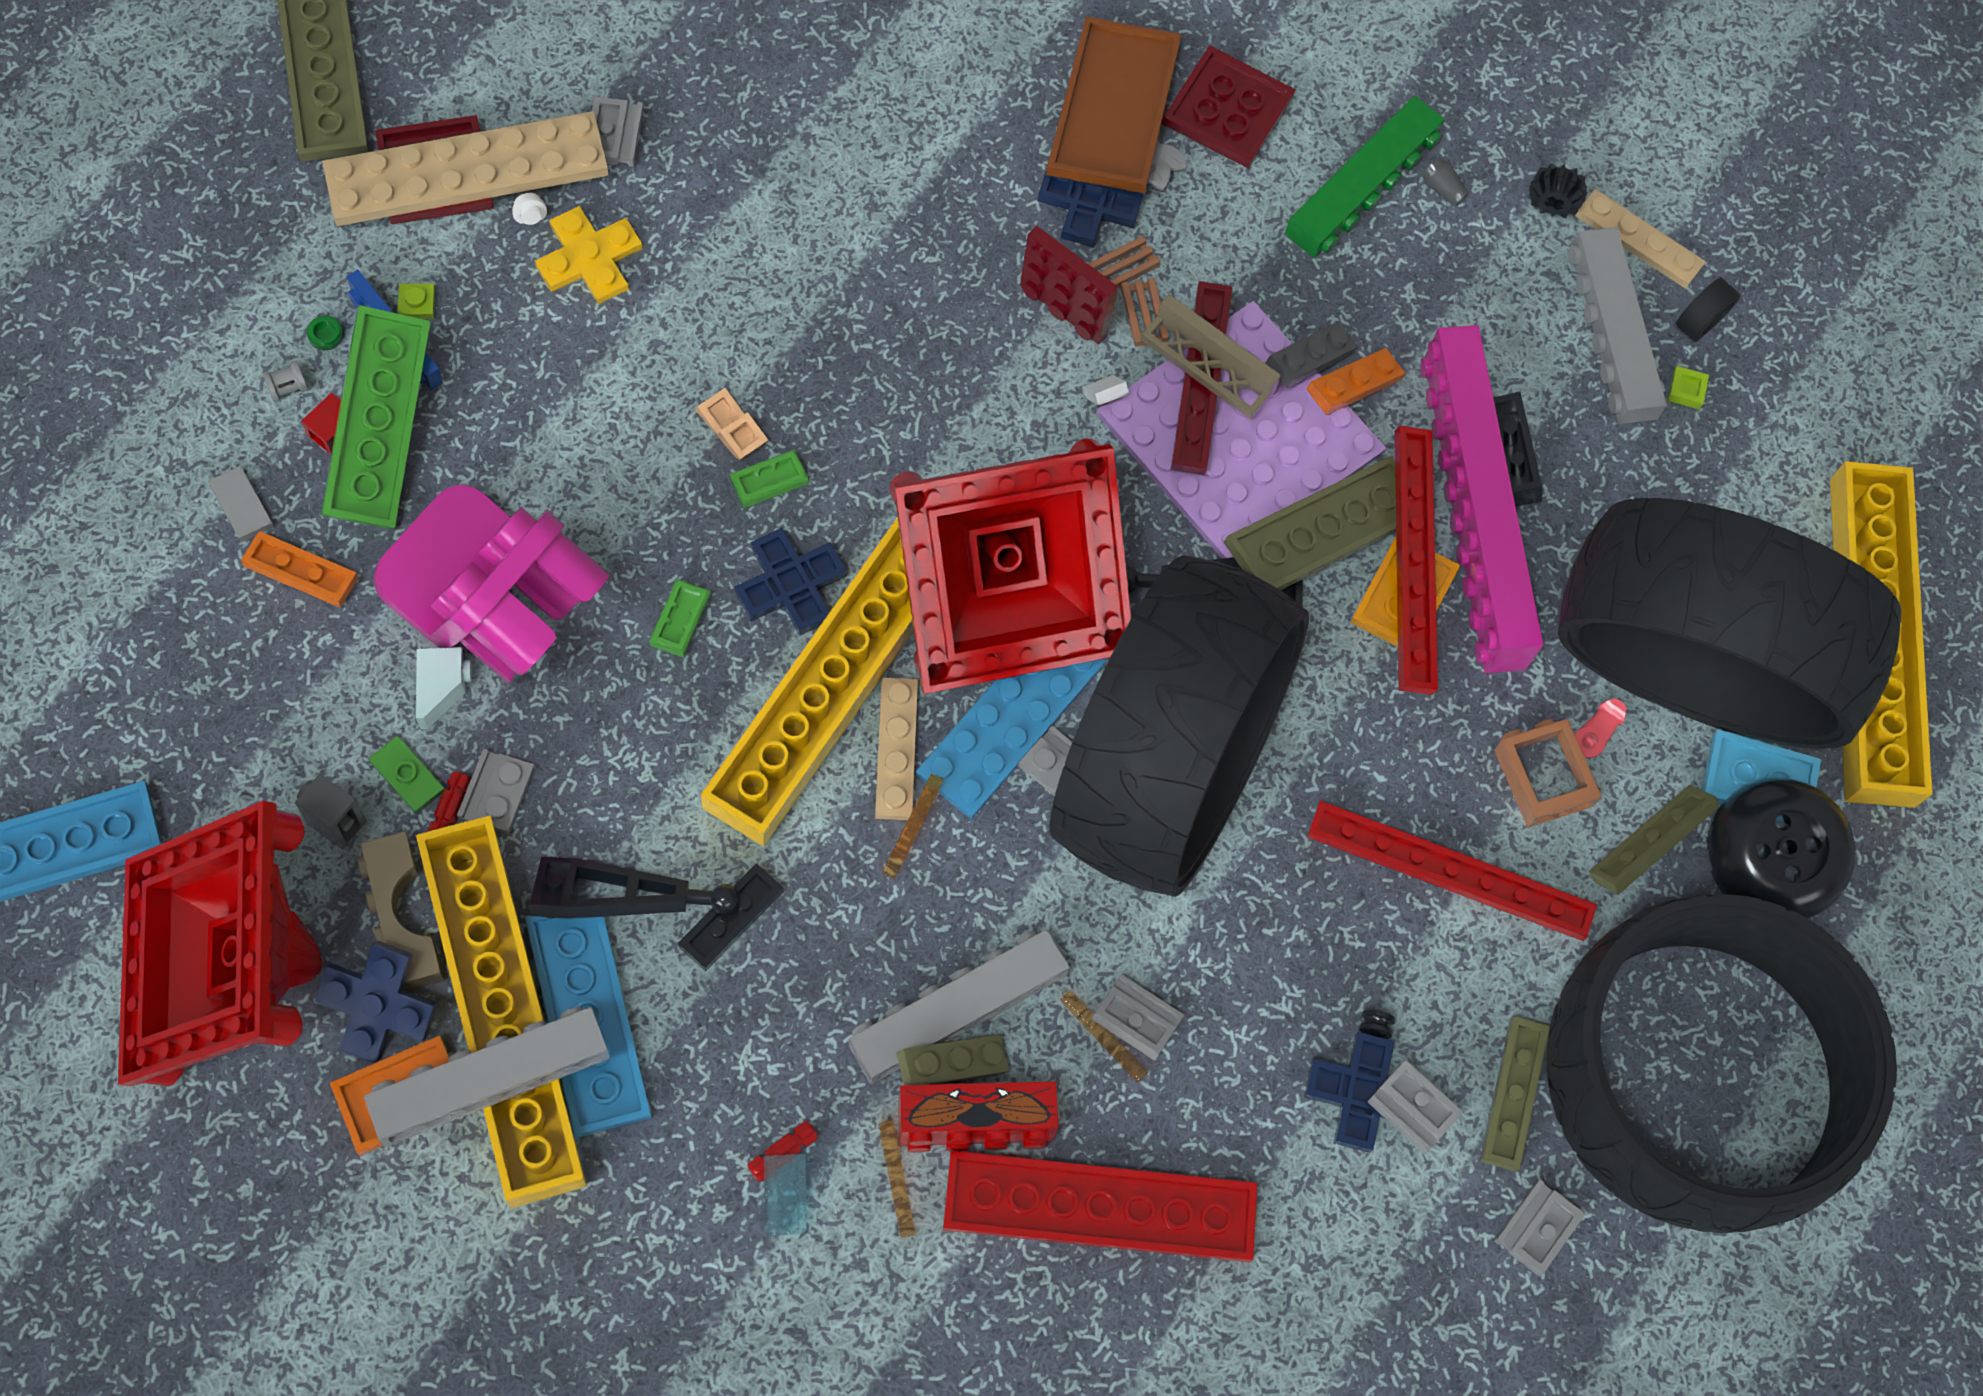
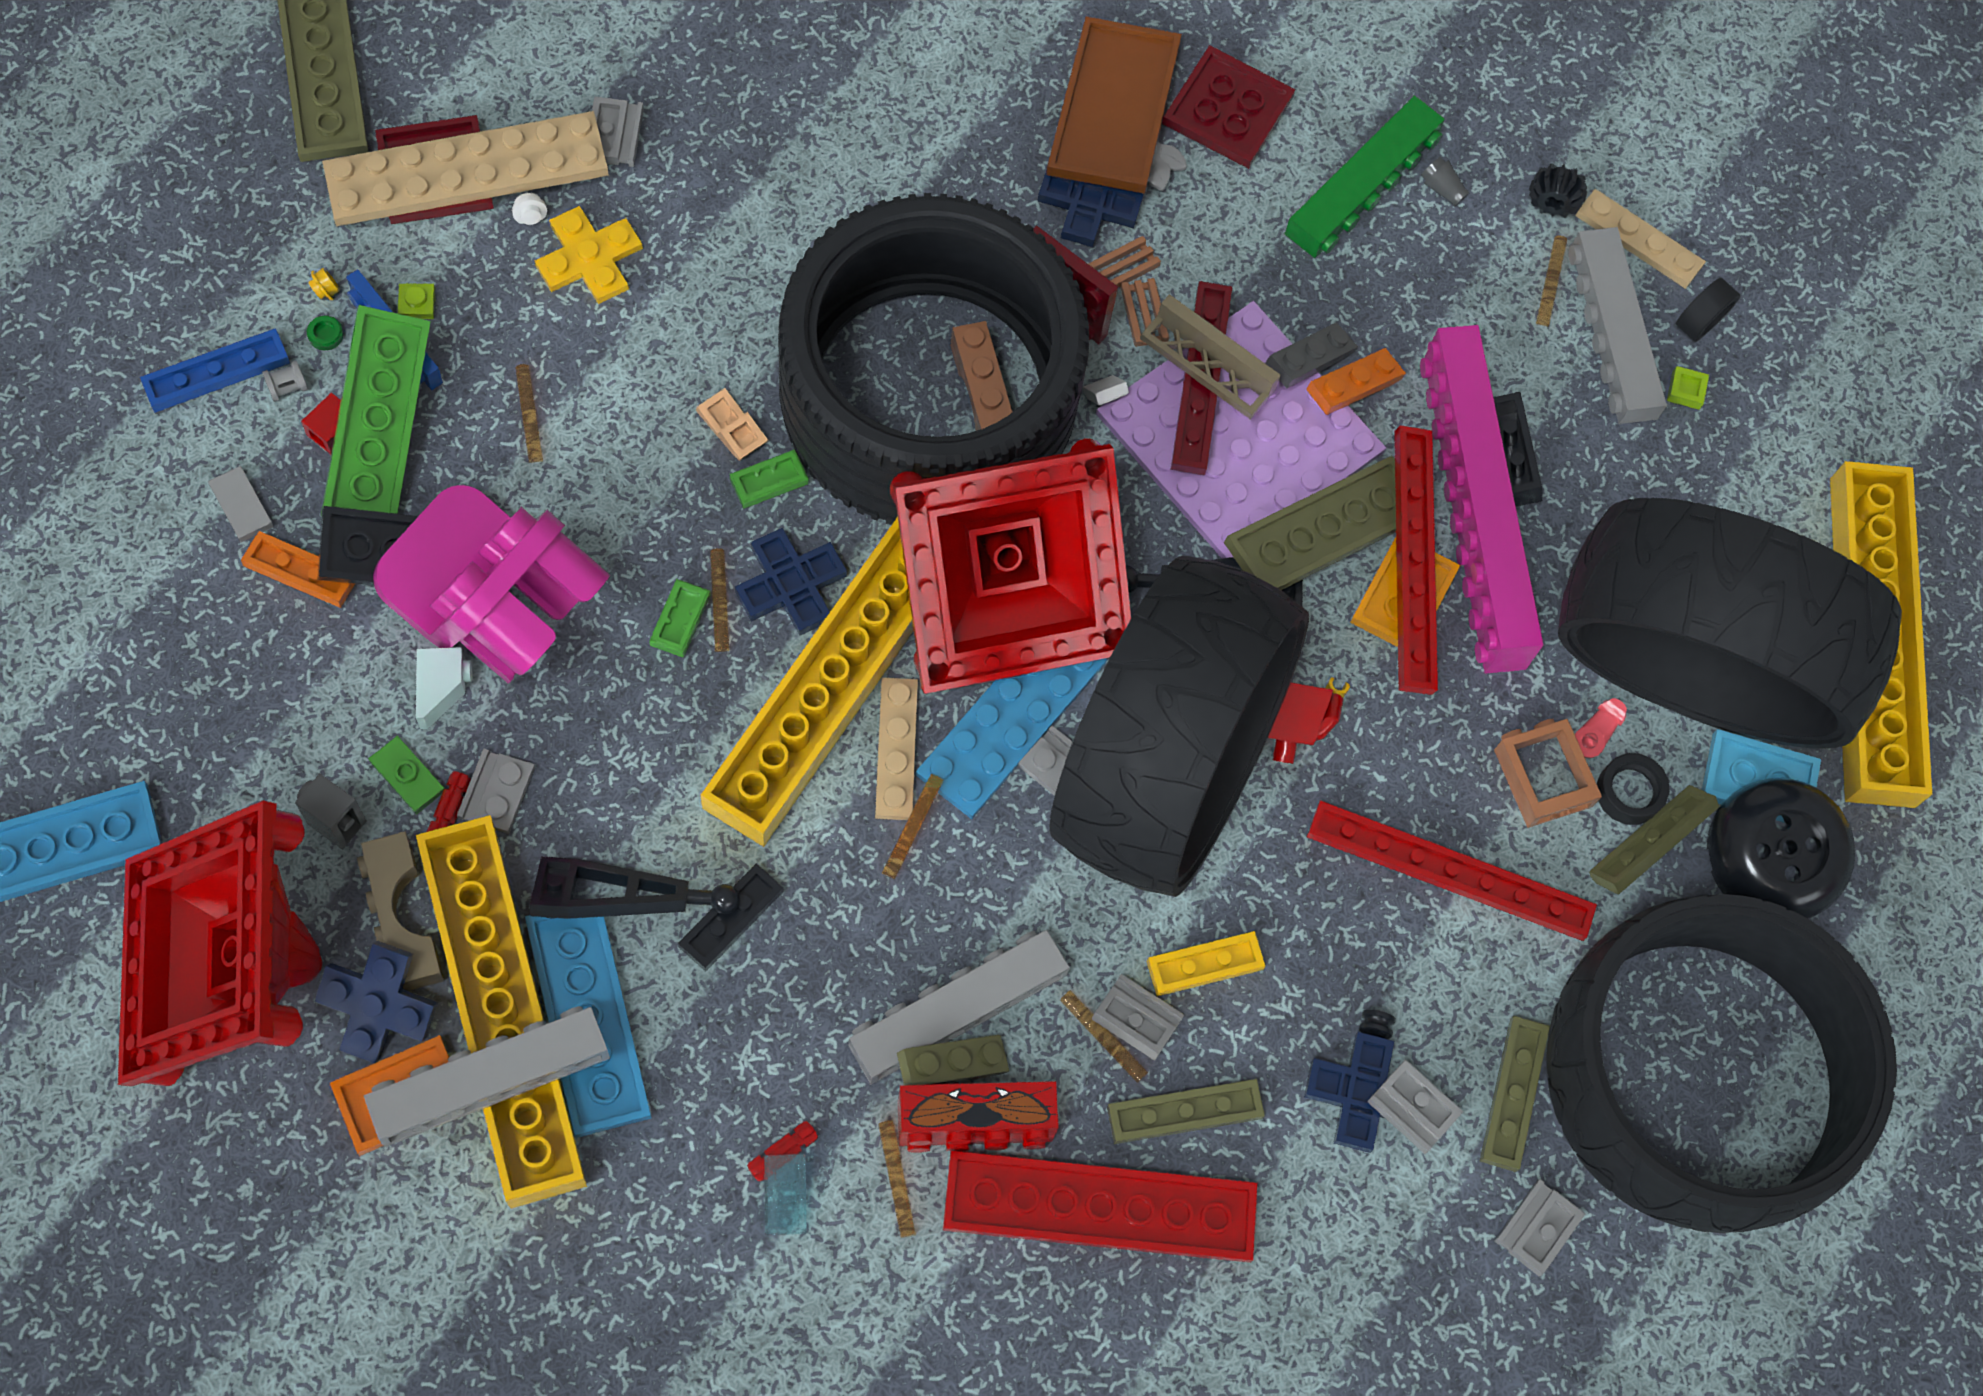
(214, 370): none -> blue plate
(323, 284): none -> yellow plate
(355, 542): none -> black plate
(528, 413): none -> clear orange bar
(719, 599): none -> clear orange bar
(934, 250): none -> black tyre
(981, 373): none -> nougat arch
(1185, 1111): none -> olive plate
(1205, 963): none -> yellow plate
(1305, 717): none -> red torso
(1551, 281): none -> clear orange bar
(1645, 766): none -> black tyre

